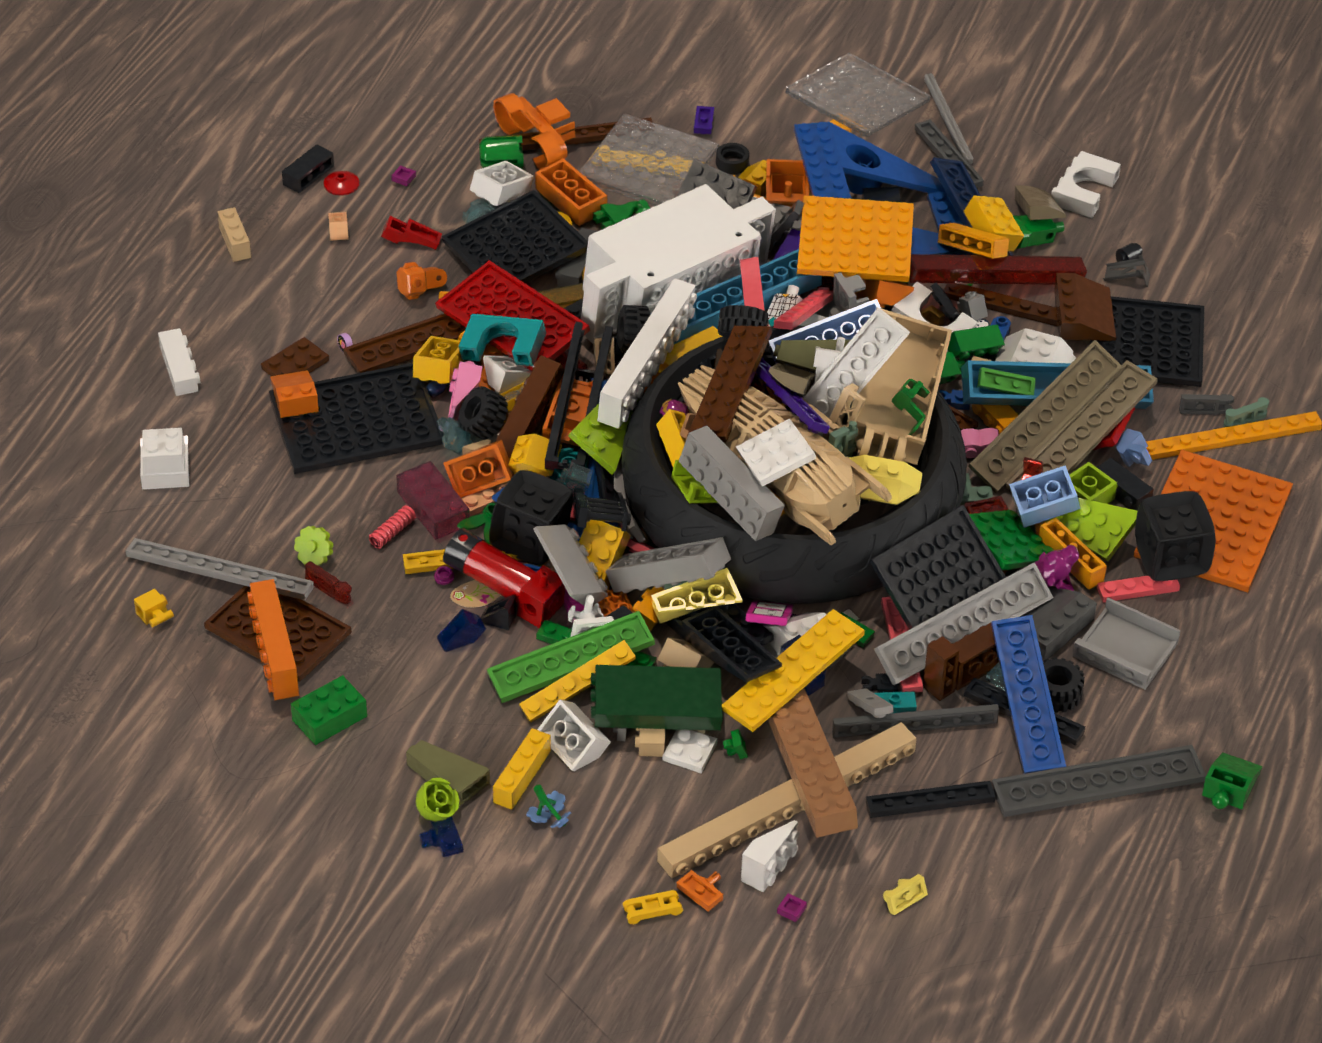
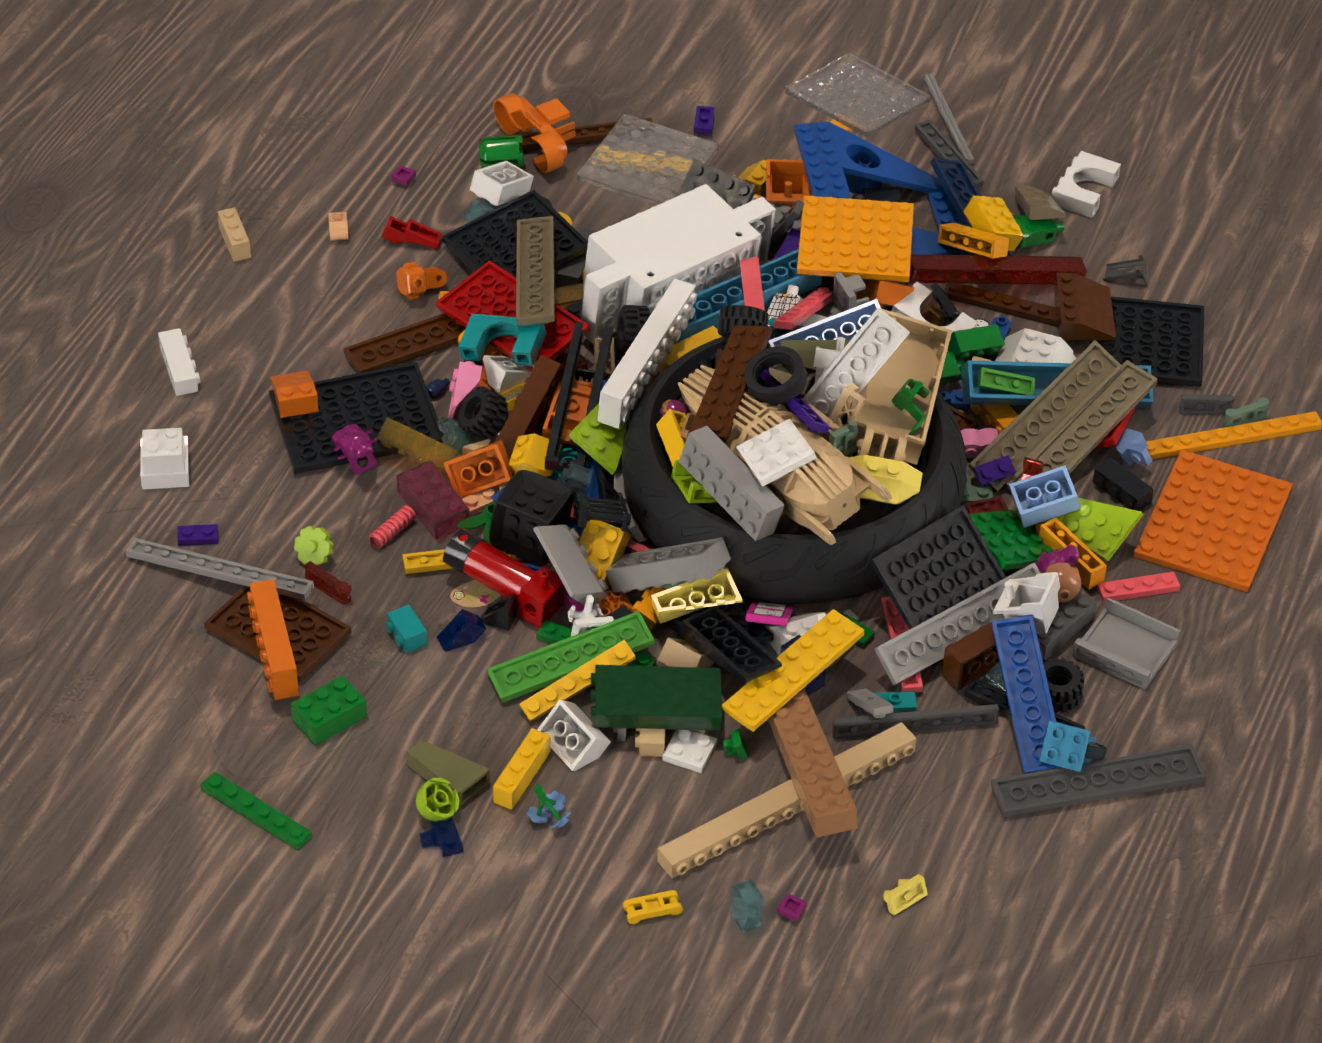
(152, 608): yellow brick -> none
(197, 534): none -> dark purple plate
(256, 810): none -> green plate
(297, 357): reddish brown plate -> none
(307, 168): black brick -> none
(341, 183): red dish -> none
(344, 340): tile -> none
(355, 445): none -> magenta piece
(406, 628): none -> teal brick
(416, 444): none -> clear yellow brick
(437, 360): yellow brick -> none
(444, 575): magenta plate -> none
(535, 271): none -> dark tan plate
(570, 191): orange brick -> none
(612, 213): green hips -> none
(701, 889): orange plate -> none
(732, 149): black tyre -> none
(747, 905): none -> clear light blue brick
(769, 855): white slope -> none
(770, 357): none -> black tyre
(880, 683): black plate -> none
(930, 799): black plate -> none
(941, 668): reddish brown brick -> none
(973, 305): light grey brick -> none
(994, 470): none -> dark purple plate
(1032, 597): none -> white piece
(1069, 581): none -> nougat cylinder
(1070, 746): none -> dark azure plate
(1093, 484): lime brick -> none
(1129, 252): black brick -> none
(1175, 535): black piece -> none
(1230, 781): green slope -> none

